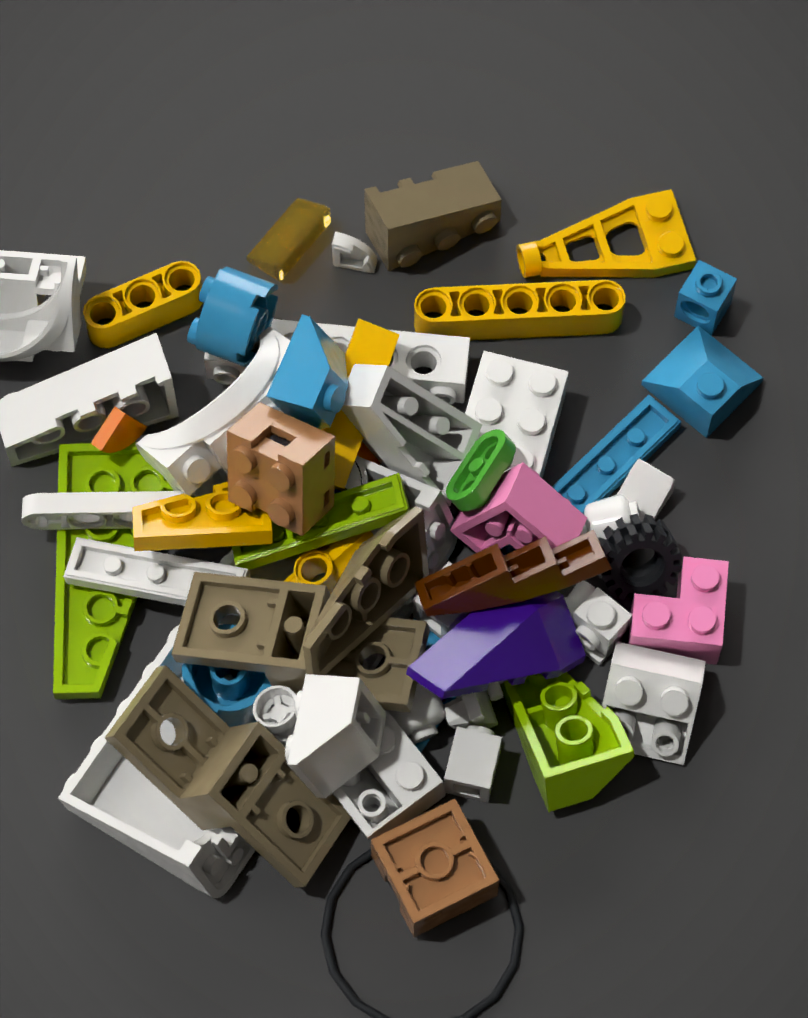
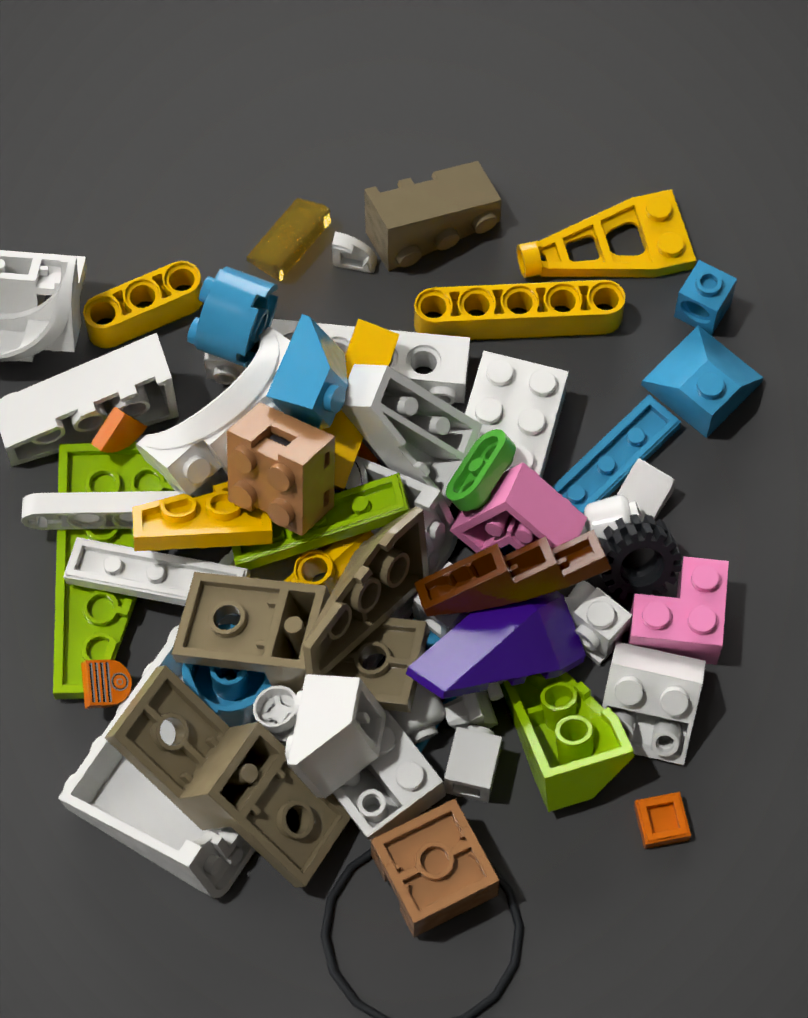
(105, 683): none -> orange tile
(662, 820): none -> orange tile

